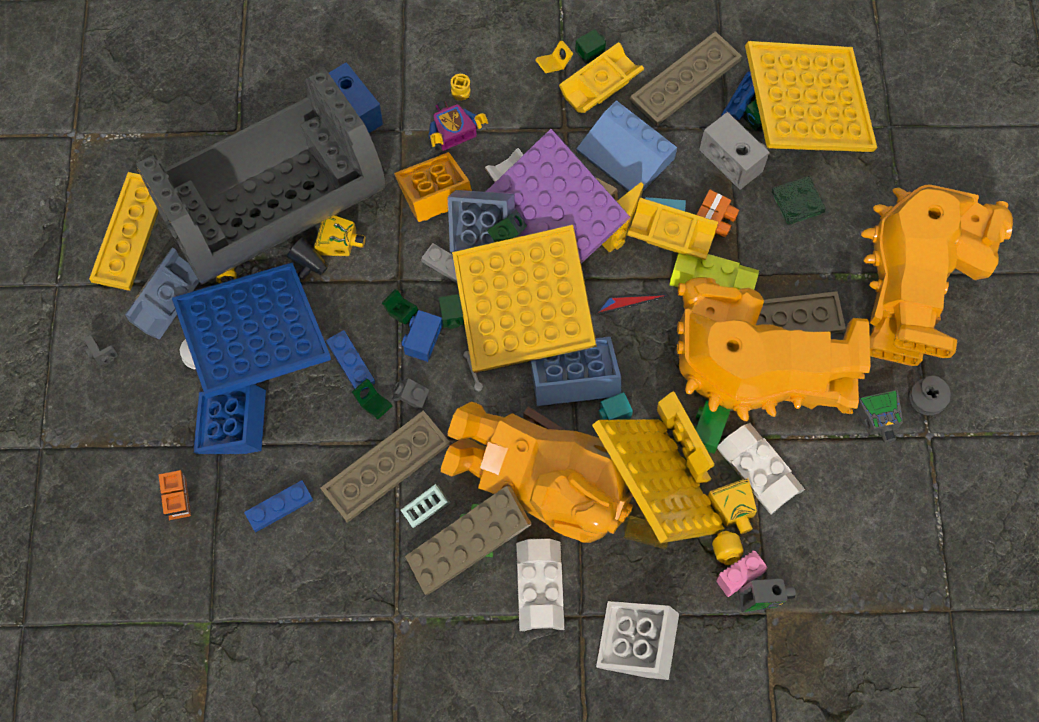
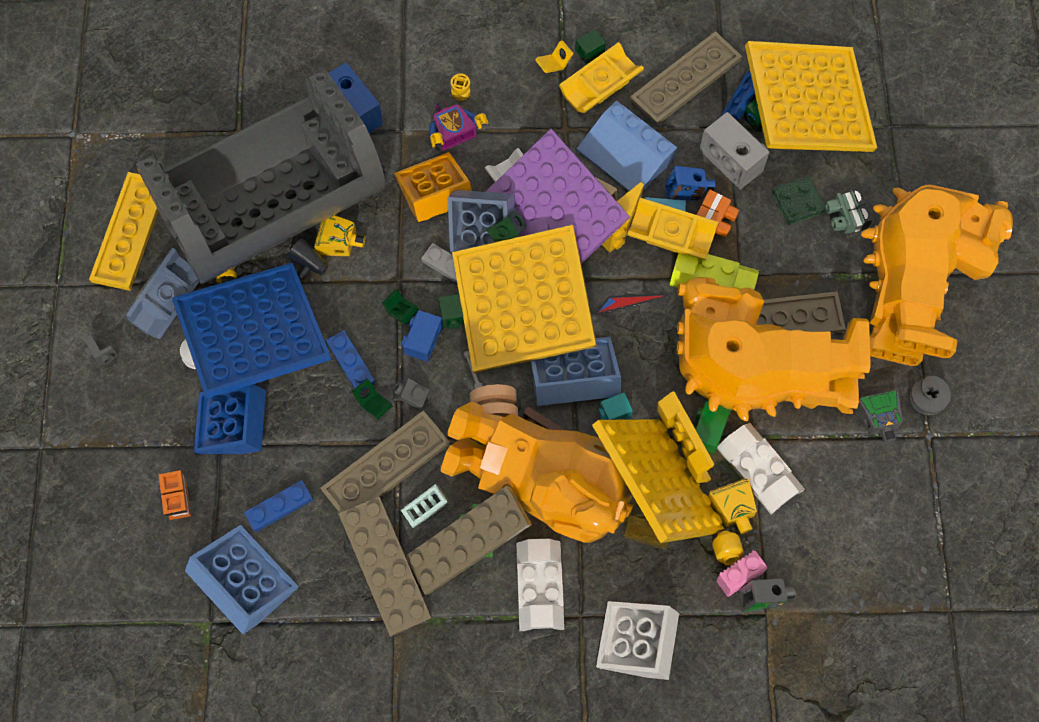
(240, 578): none -> medium blue slope
(384, 566): none -> dark tan plate
(496, 399): none -> light nougat wheel
(687, 184): none -> blue torso
(851, 212): none -> sand green hips

